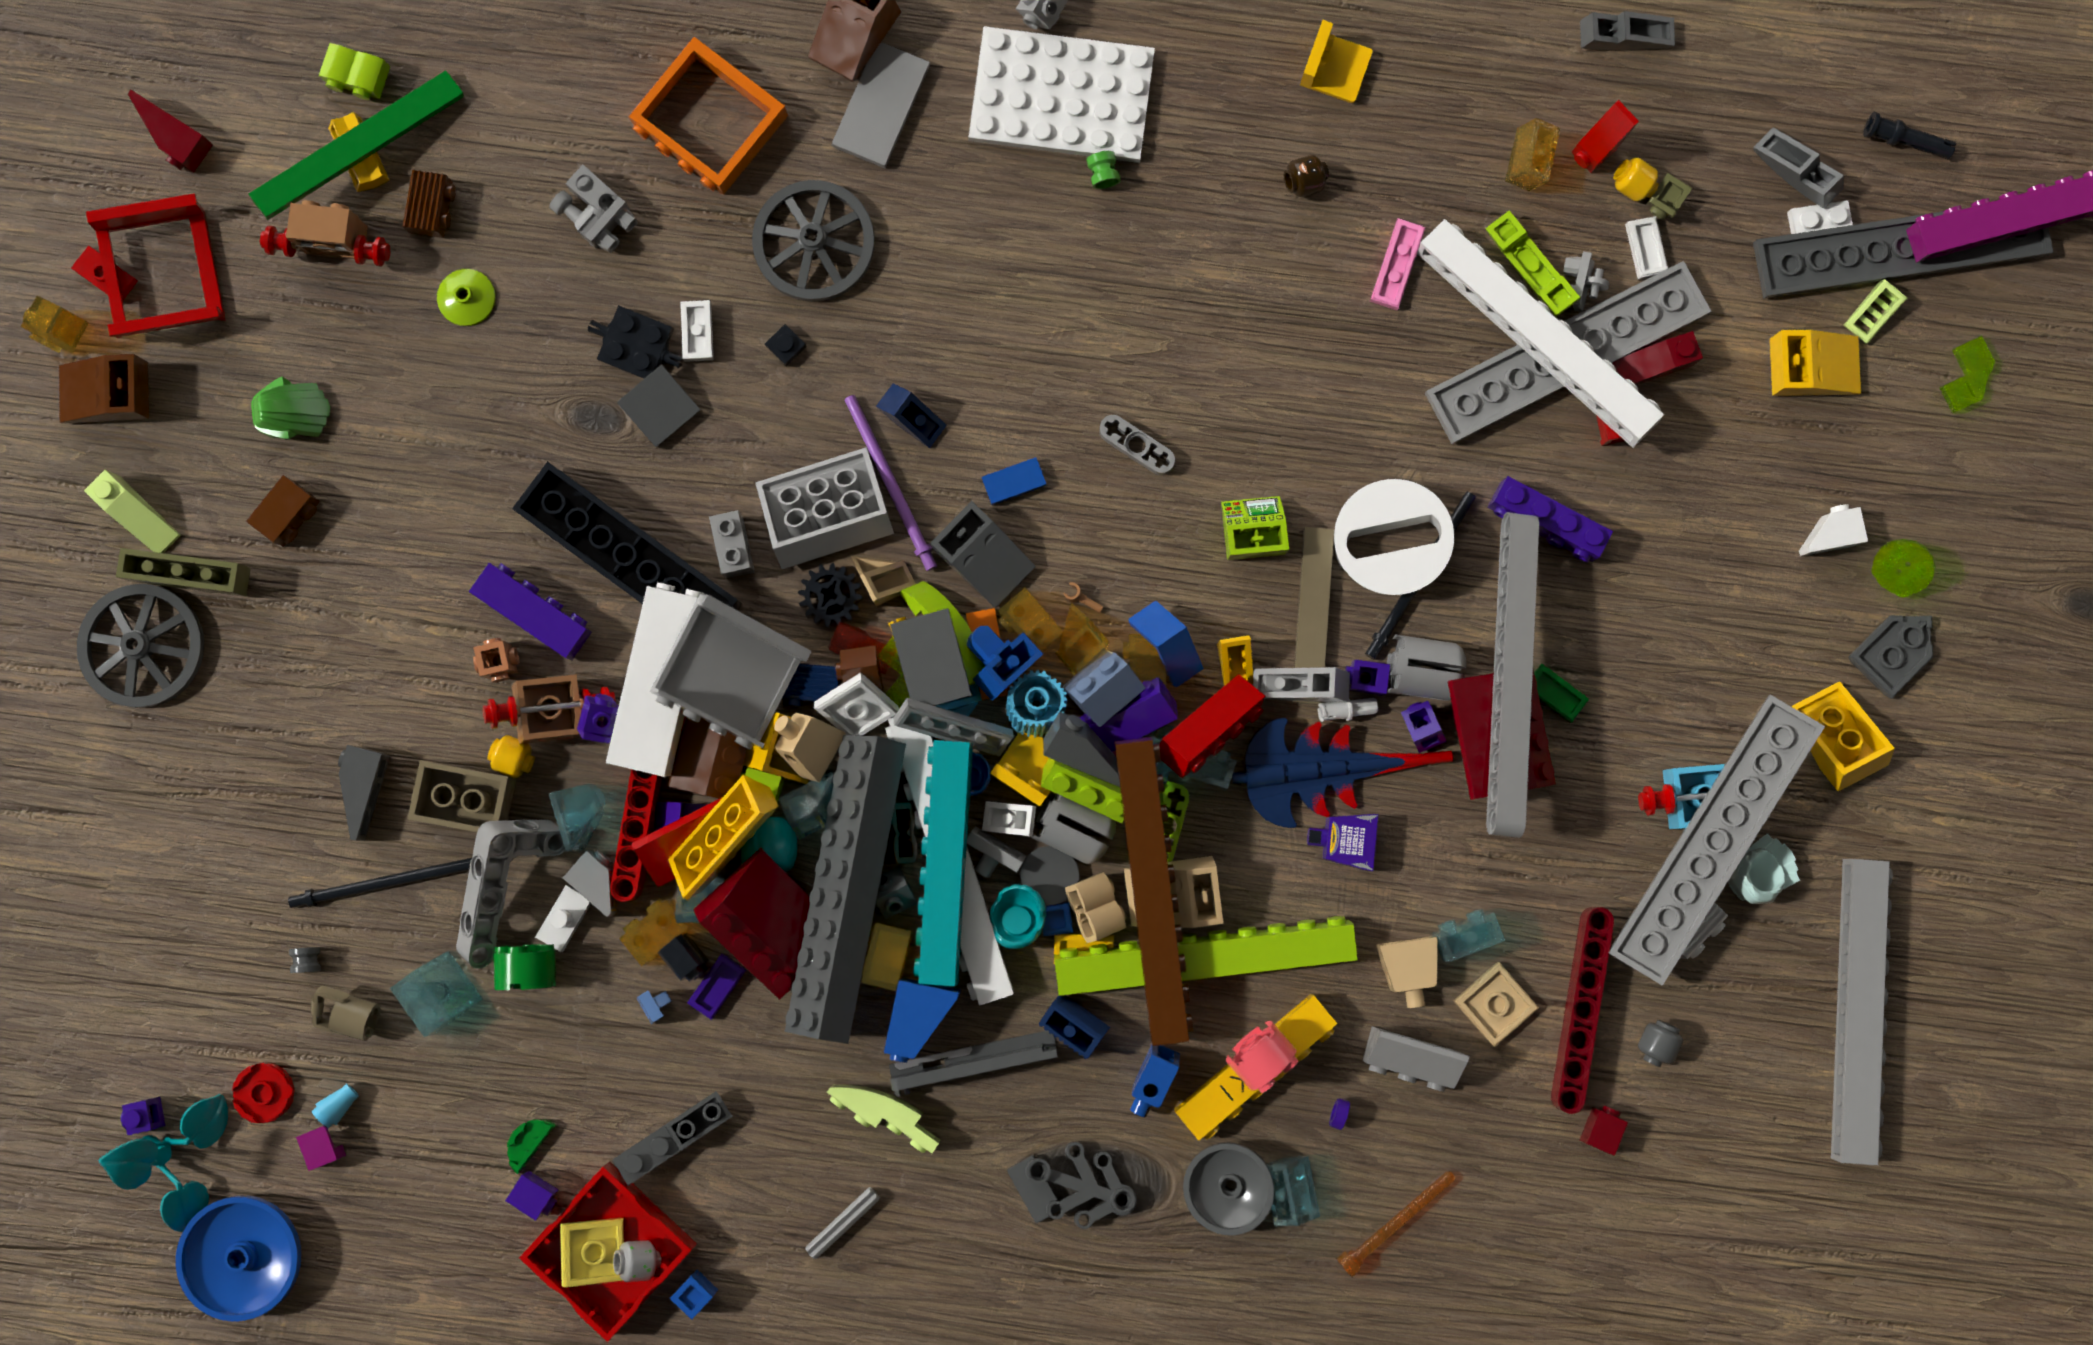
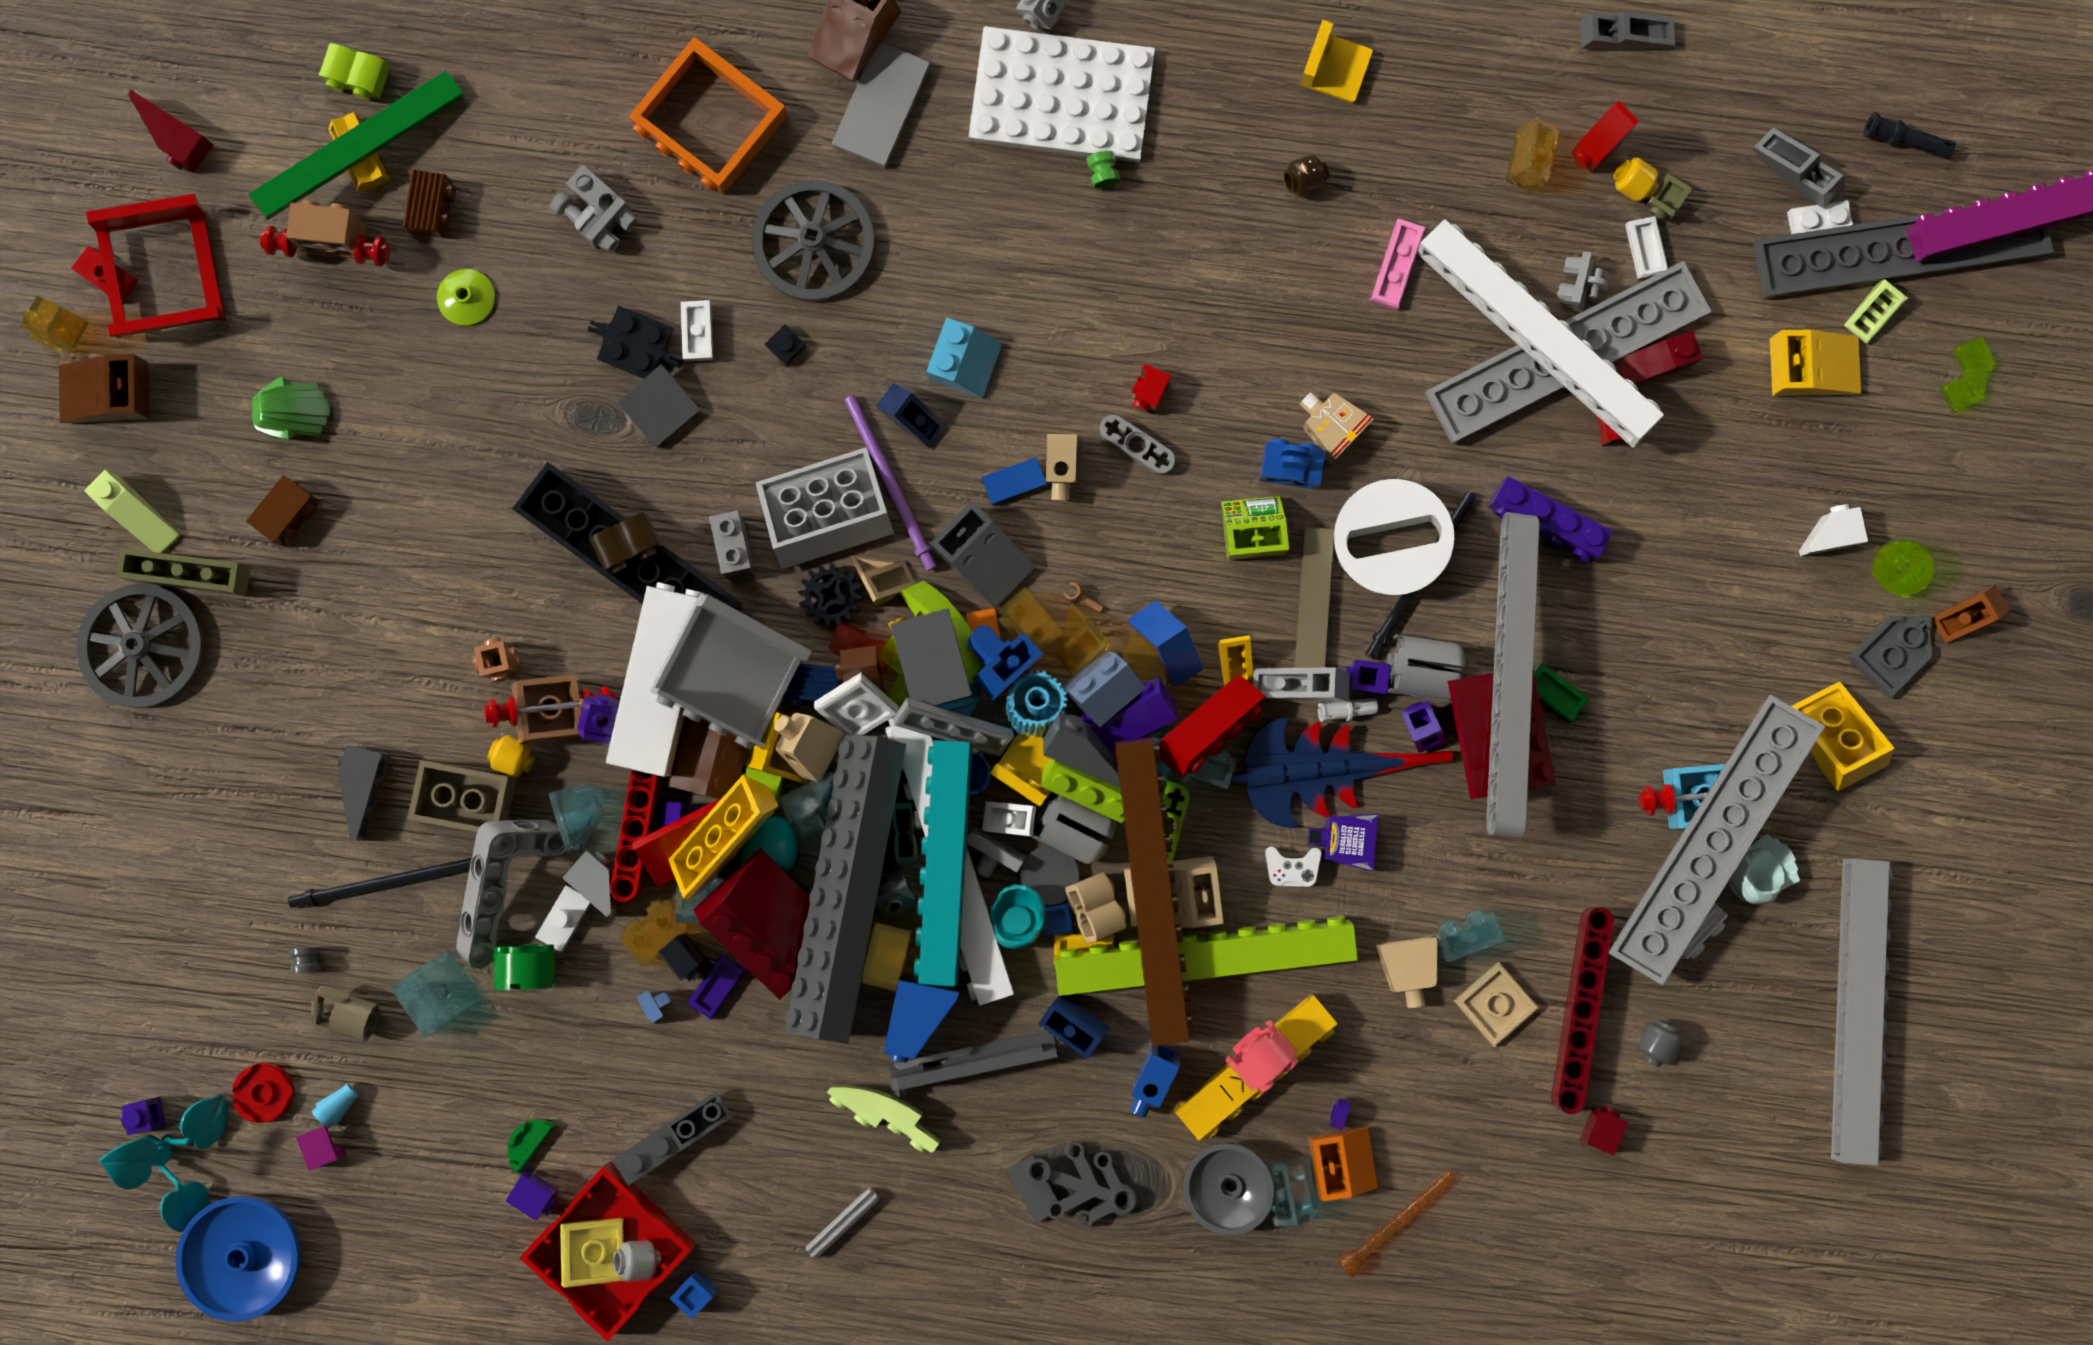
(530, 611): dark purple brick -> none
(625, 543): none -> dark brown brick
(963, 358): none -> medium azure slope
(1061, 449): none -> tan torso
(1150, 389): none -> red brick
(1292, 464): none -> blue brick
(1292, 870): none -> white piece
(1333, 423): none -> tan torso
(1342, 1163): none -> orange slope
(1414, 1059): light grey slope -> none
(1532, 264): lime slope -> none
(1970, 614): none -> dark orange slope

